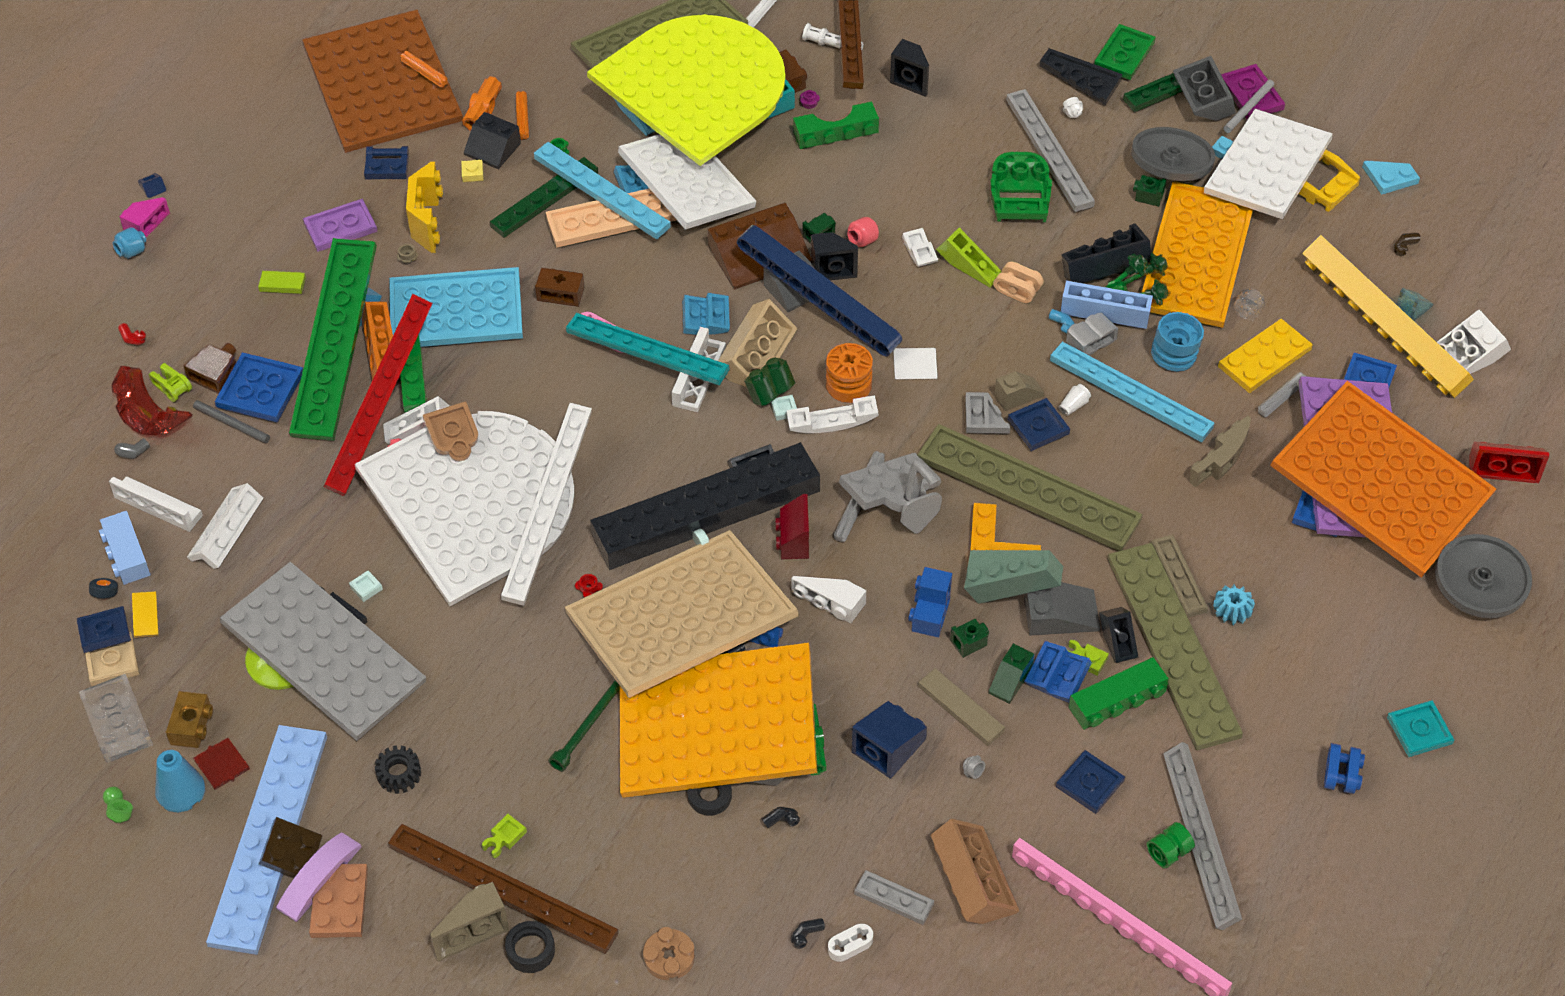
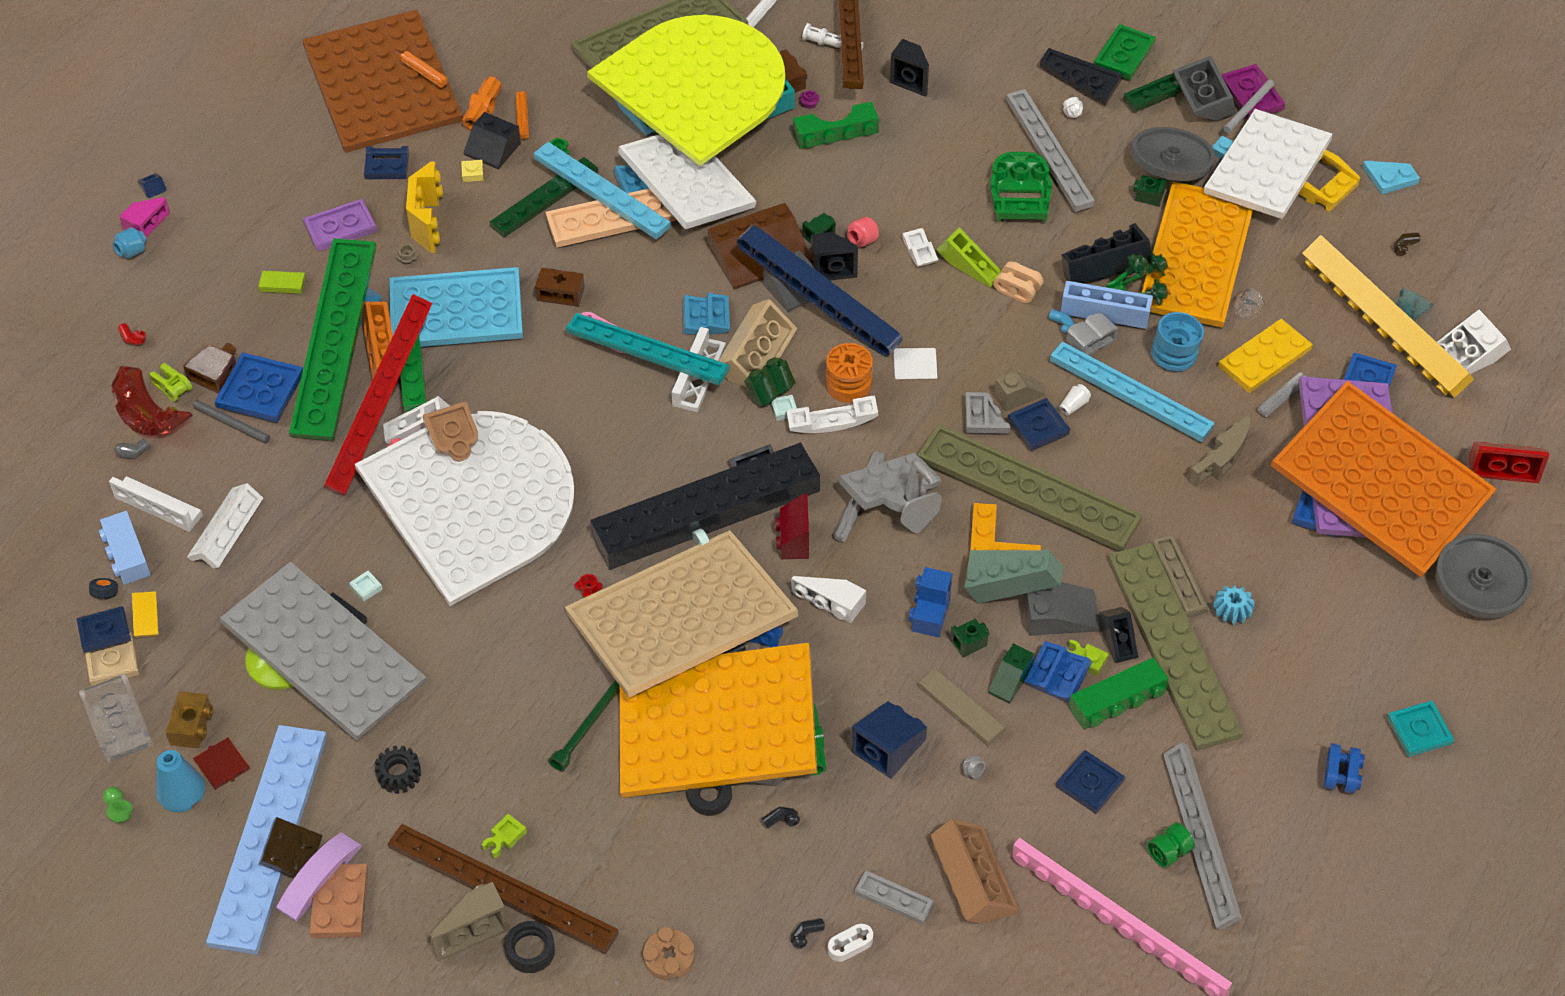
(546, 504): white plate -> none

